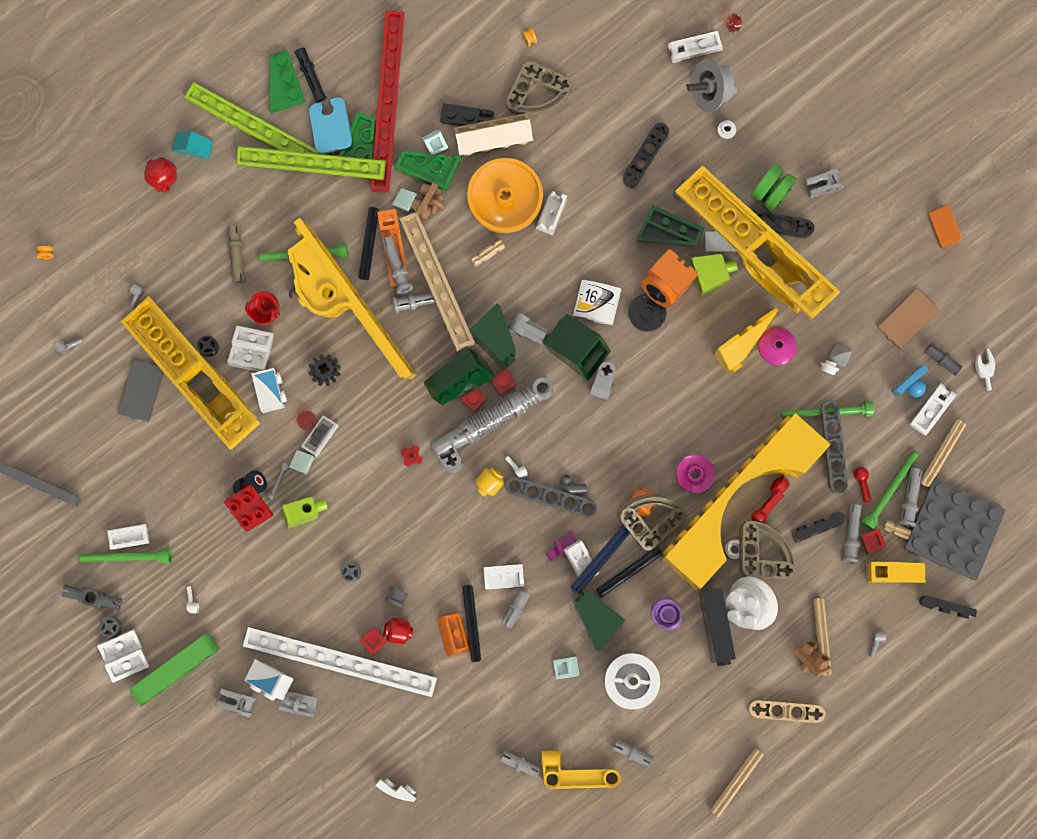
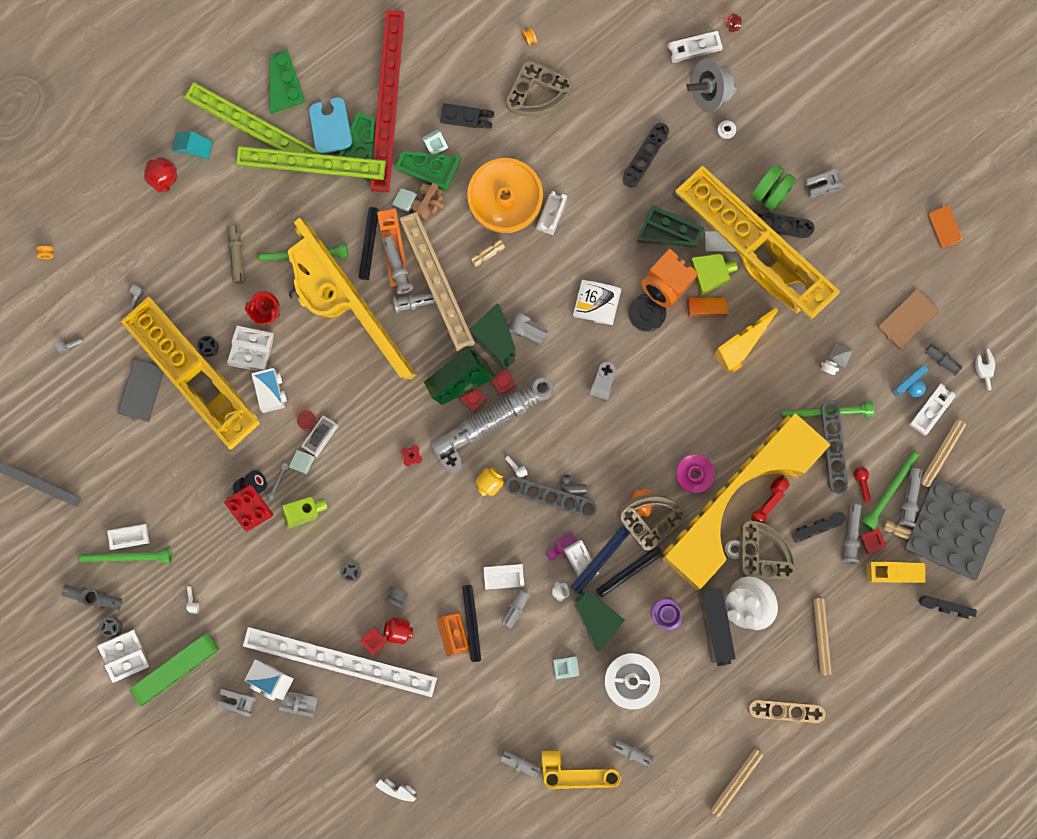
(307, 68): black pin -> none
(318, 375): black gear -> none
(493, 134): brick -> none
(560, 591): none -> white plate
(577, 346): dark green slope -> none
(707, 307): none -> orange slope
(775, 355): dark pink dish -> none
(811, 660): medium nougat hips -> none
(878, 636): light grey hand -> none

